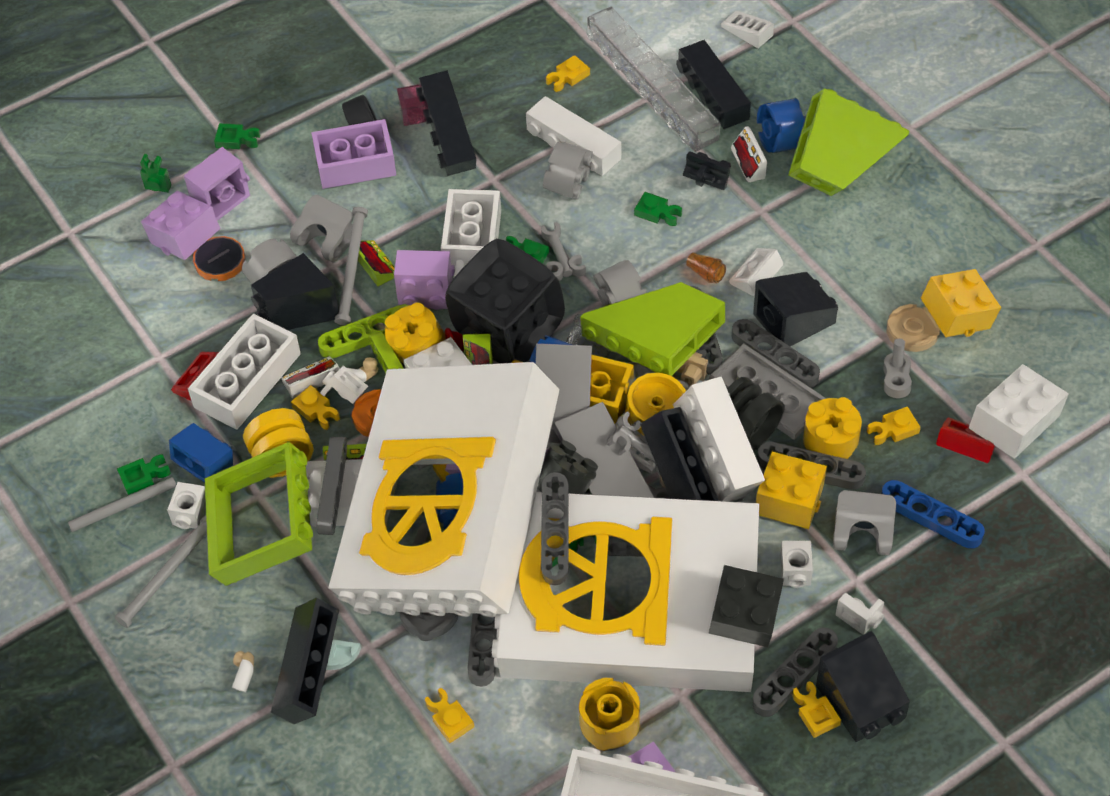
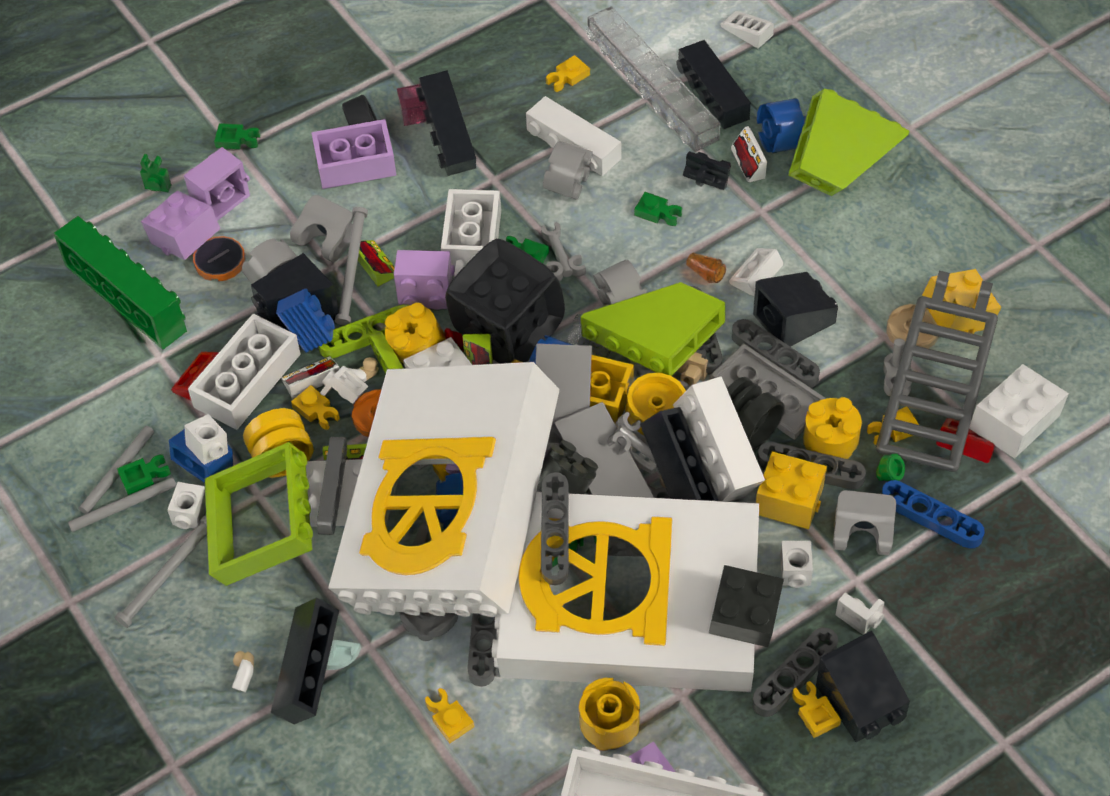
(113, 474): none -> light grey bar
(121, 282): none -> green brick
(206, 439): none -> white brick
(305, 318): none -> blue brick
(890, 468): none -> green tile
(904, 374): none -> dark grey bar

